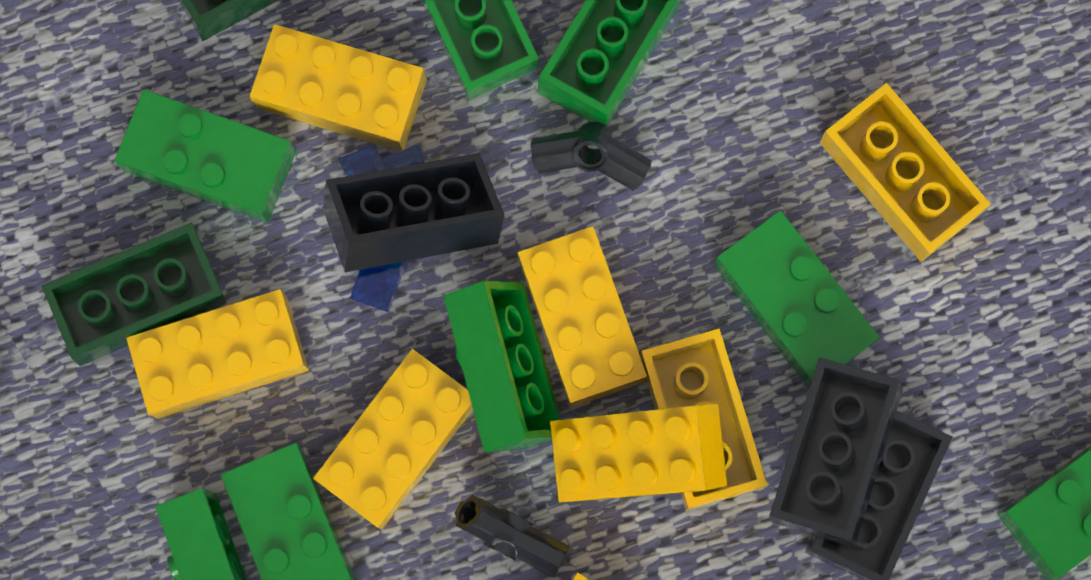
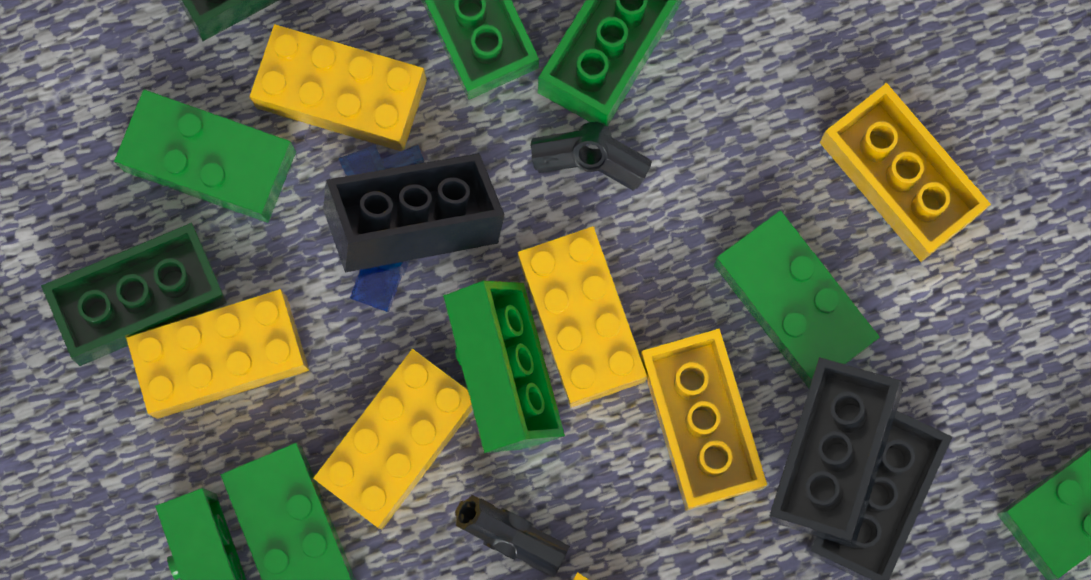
(639, 453): yellow brick -> none

